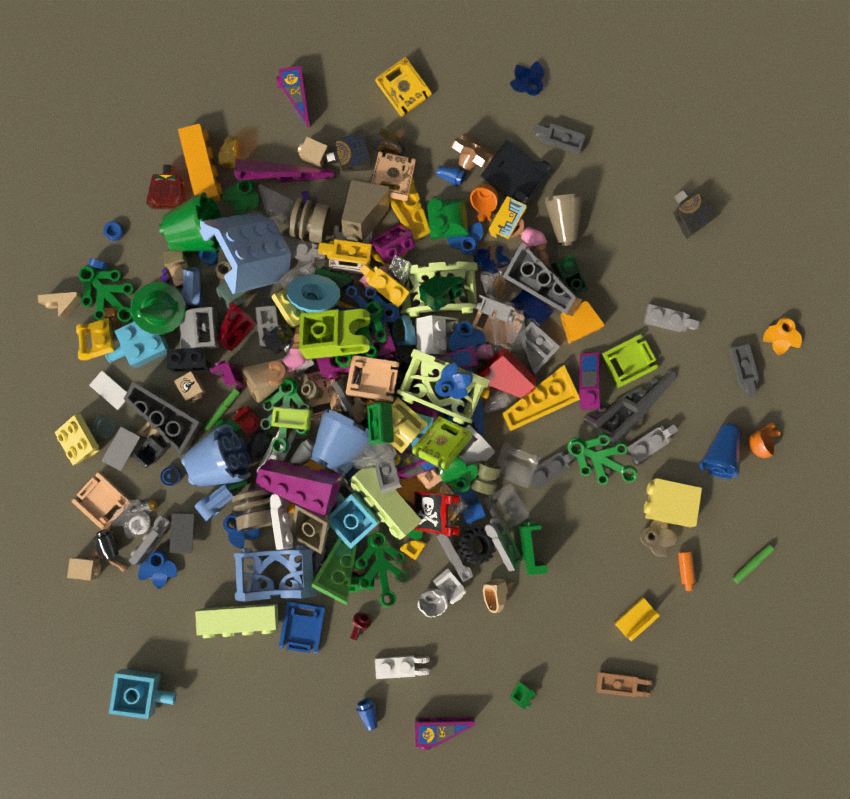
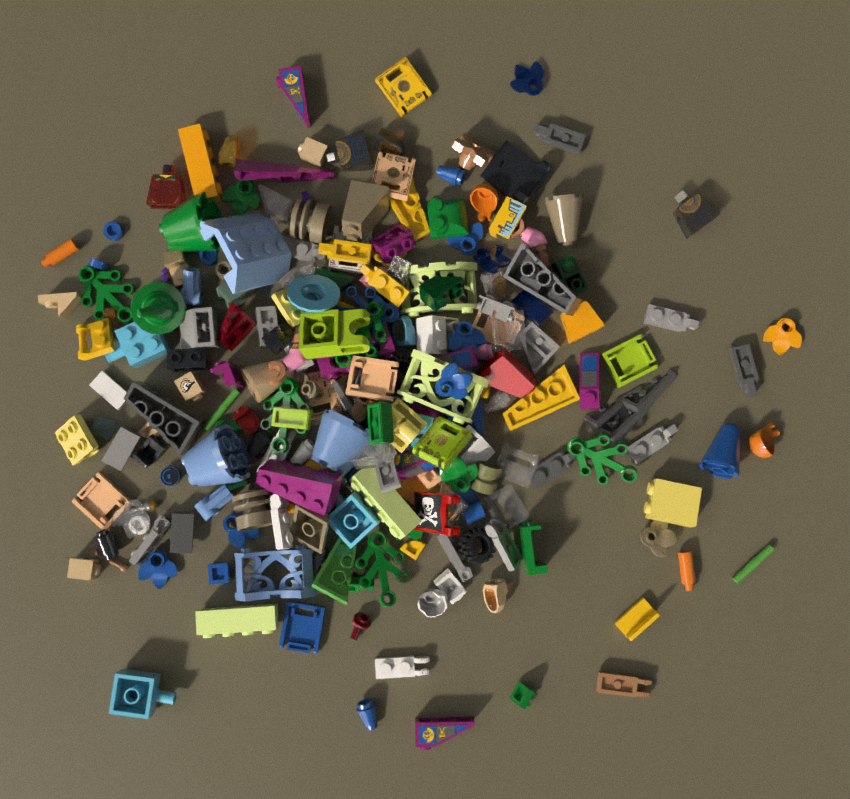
(60, 253): none -> orange cylinder
(219, 573): none -> blue panel

